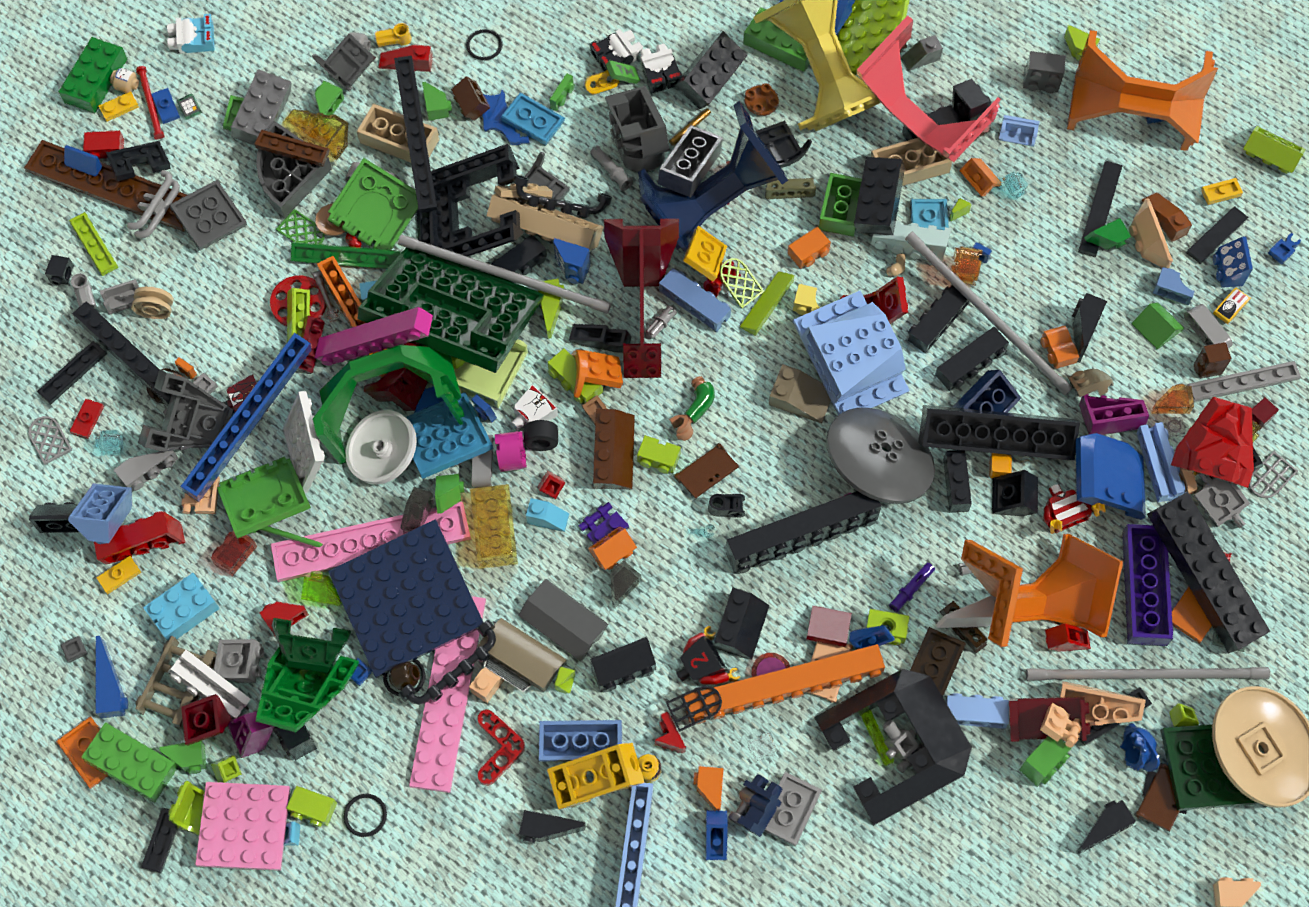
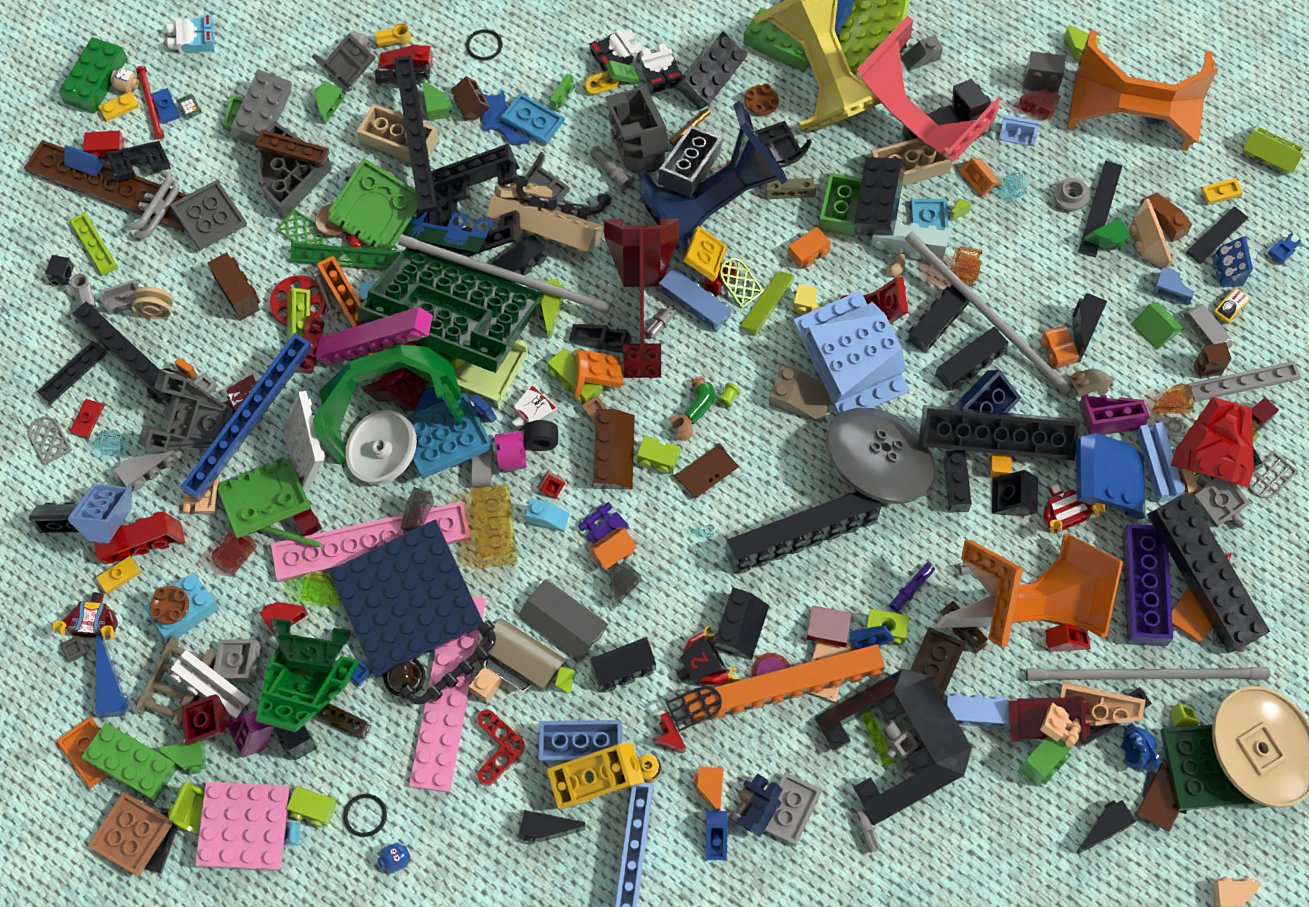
(89, 619): none -> torso
(130, 834): none -> nougat plate
(169, 604): none -> dark orange dish
(226, 769): lime slope -> none
(234, 285): none -> reddish brown brick
(307, 522): none -> dark red brick
(320, 130): clear yellow wedge -> none
(344, 725): none -> dark brown piece
(393, 75): none -> black piece
(394, 857): none -> blue head
(448, 491): bright green slope -> none
(449, 236): none -> piece
(572, 260): blue slope -> none
(728, 395): none -> lime bush
(728, 504): black piece -> none
(867, 831): none -> light grey axle
(986, 252): blue tile -> none
(1040, 103): none -> clear red slope
(1072, 187): none -> light grey piece

